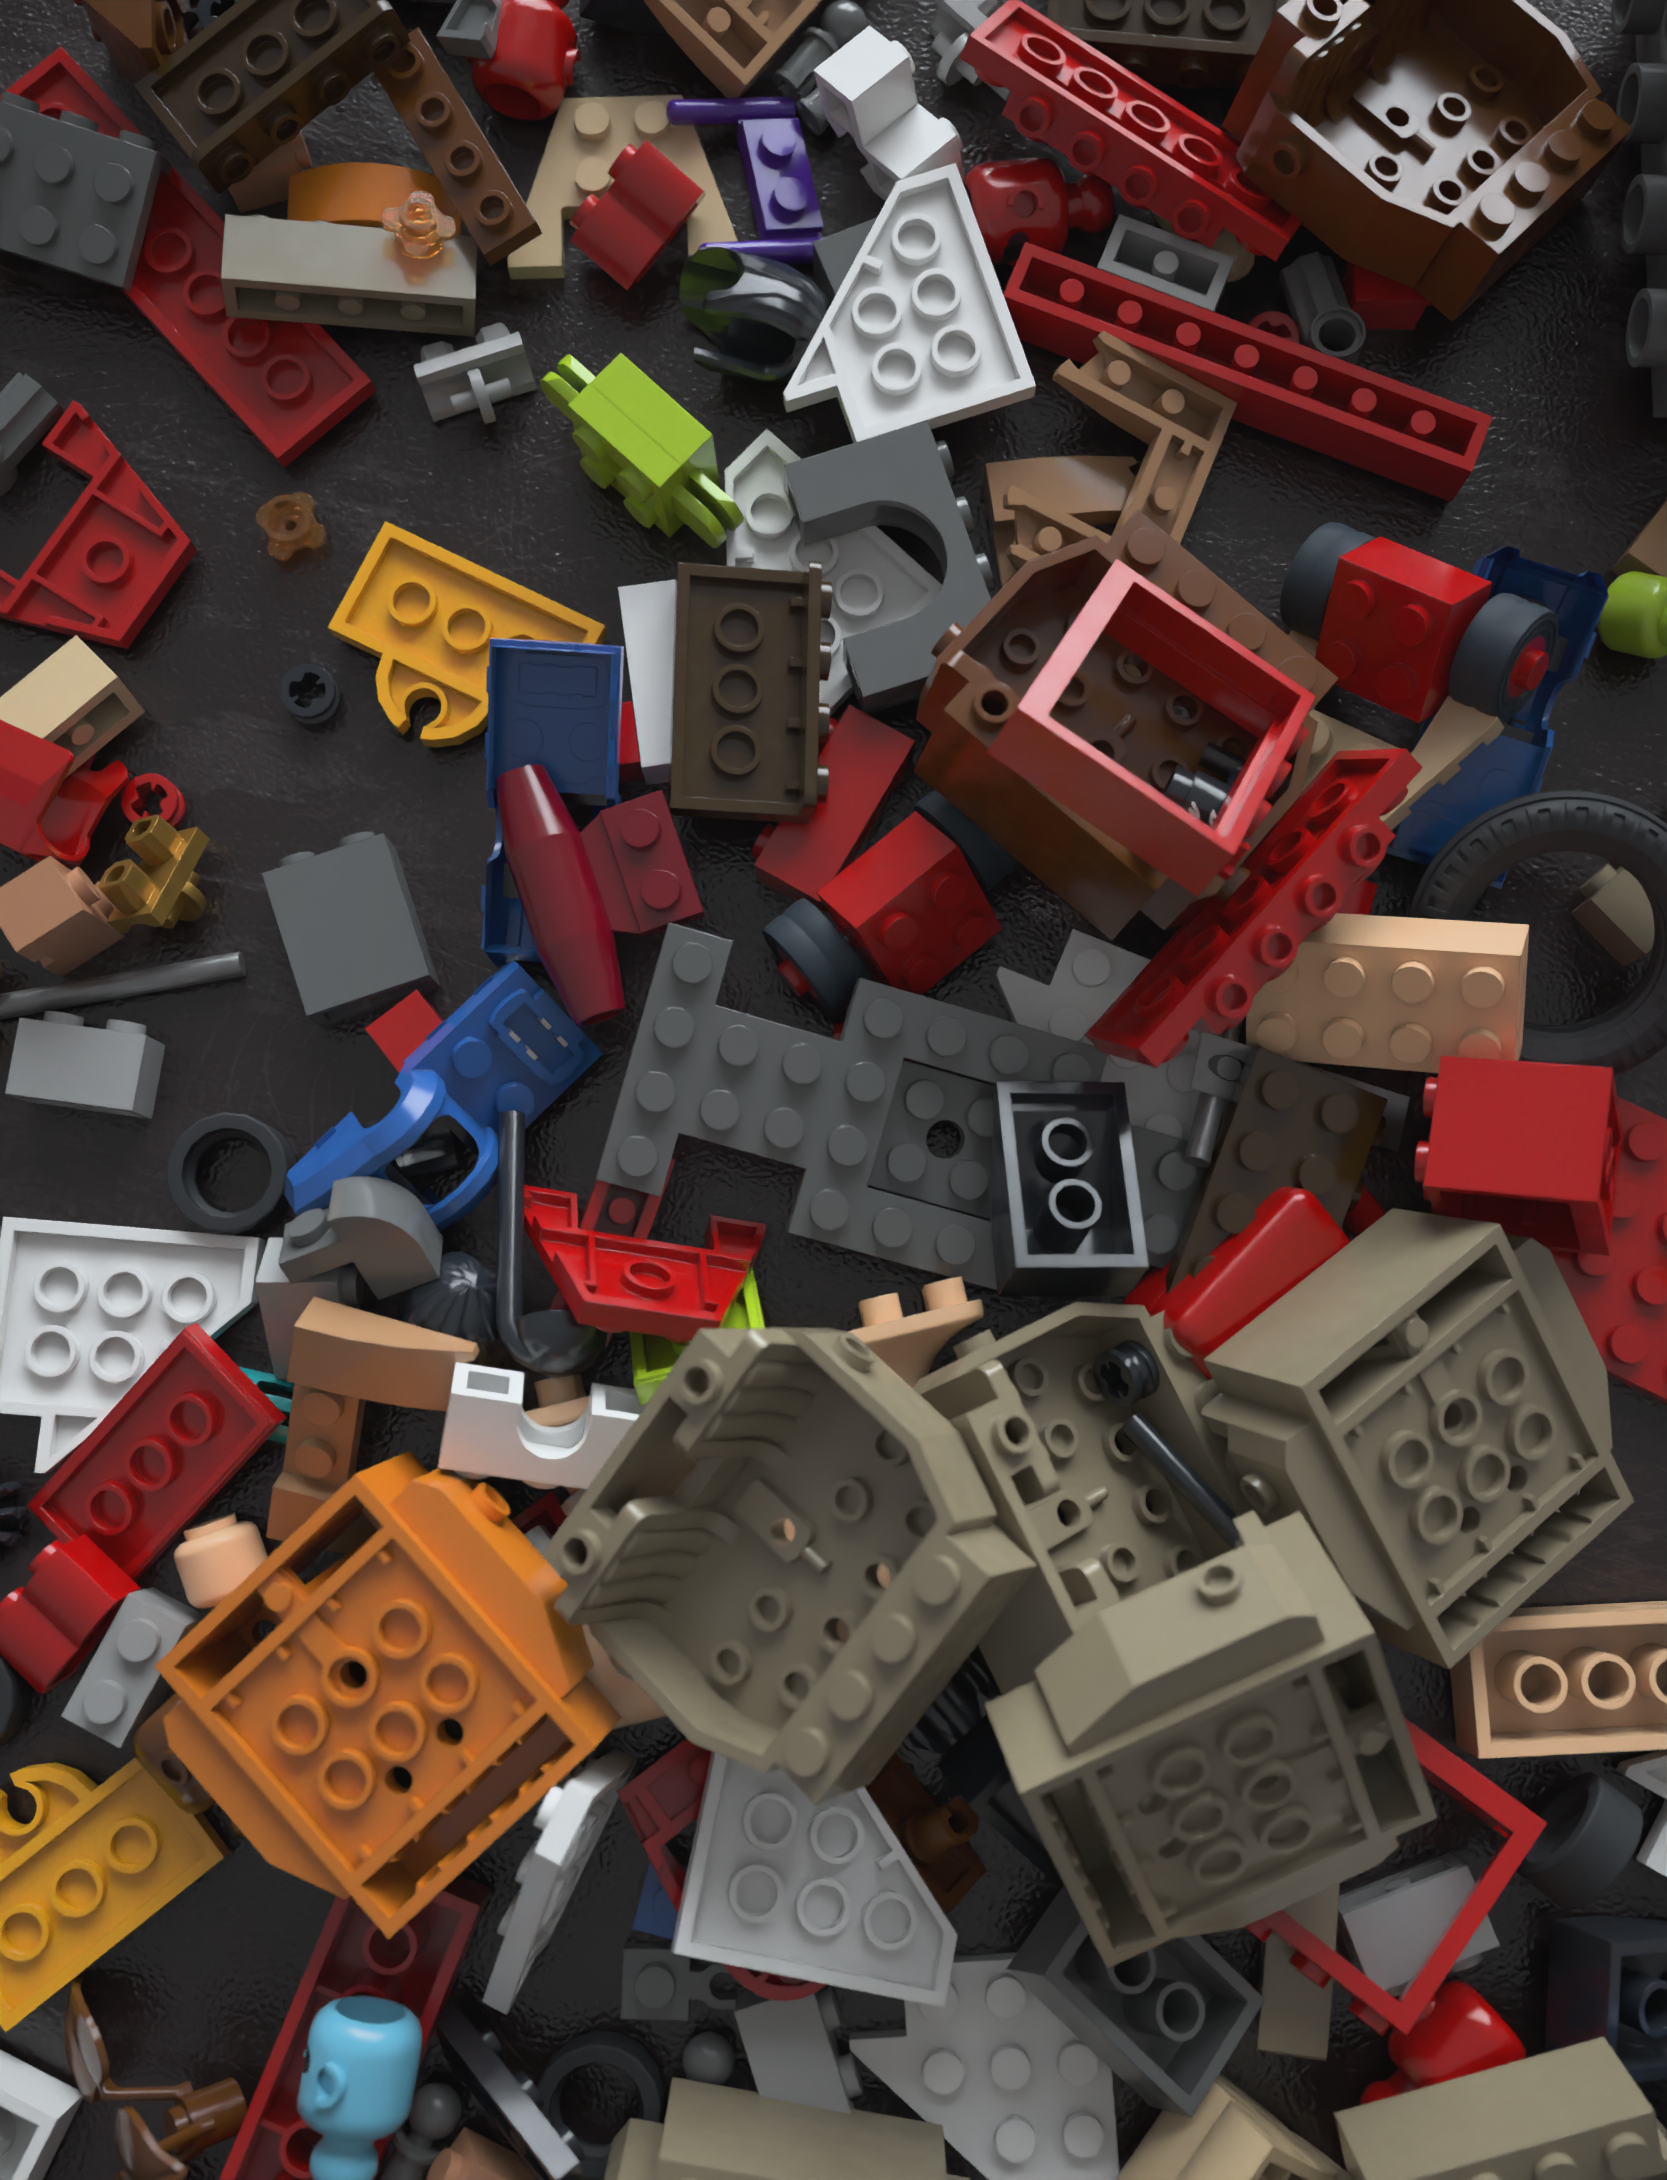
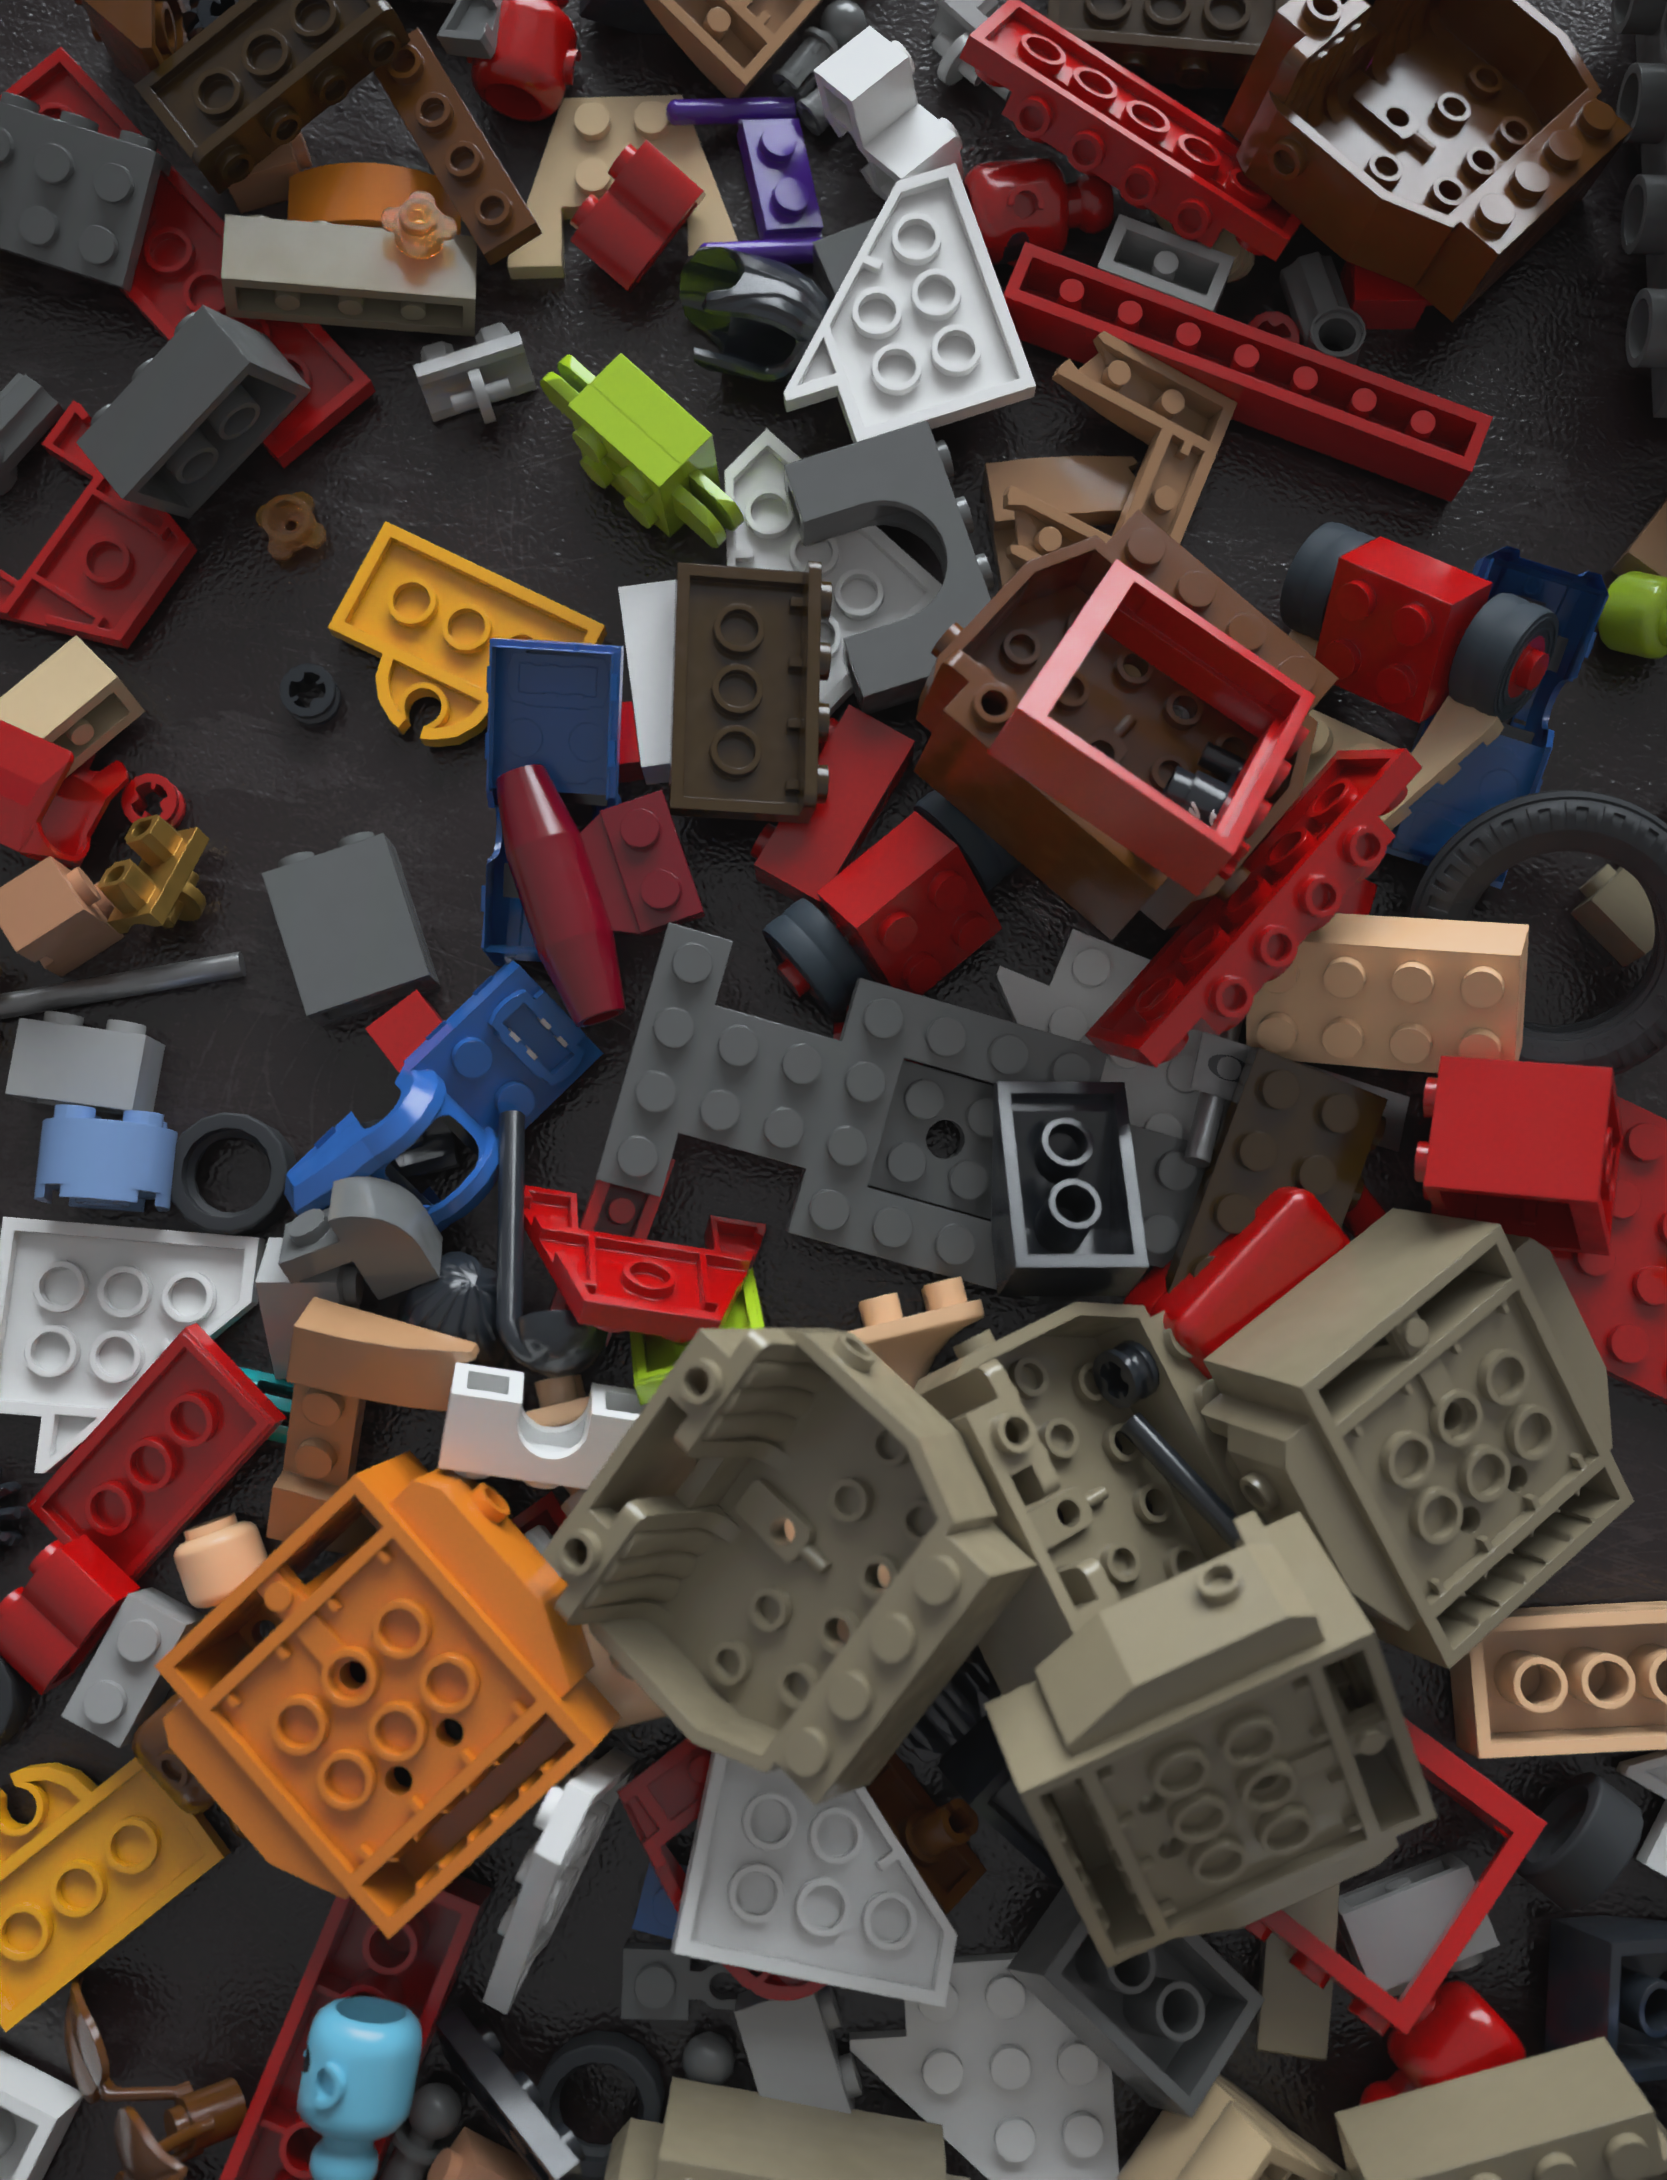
(106, 1160): none -> medium blue brick
(192, 413): none -> dark grey brick

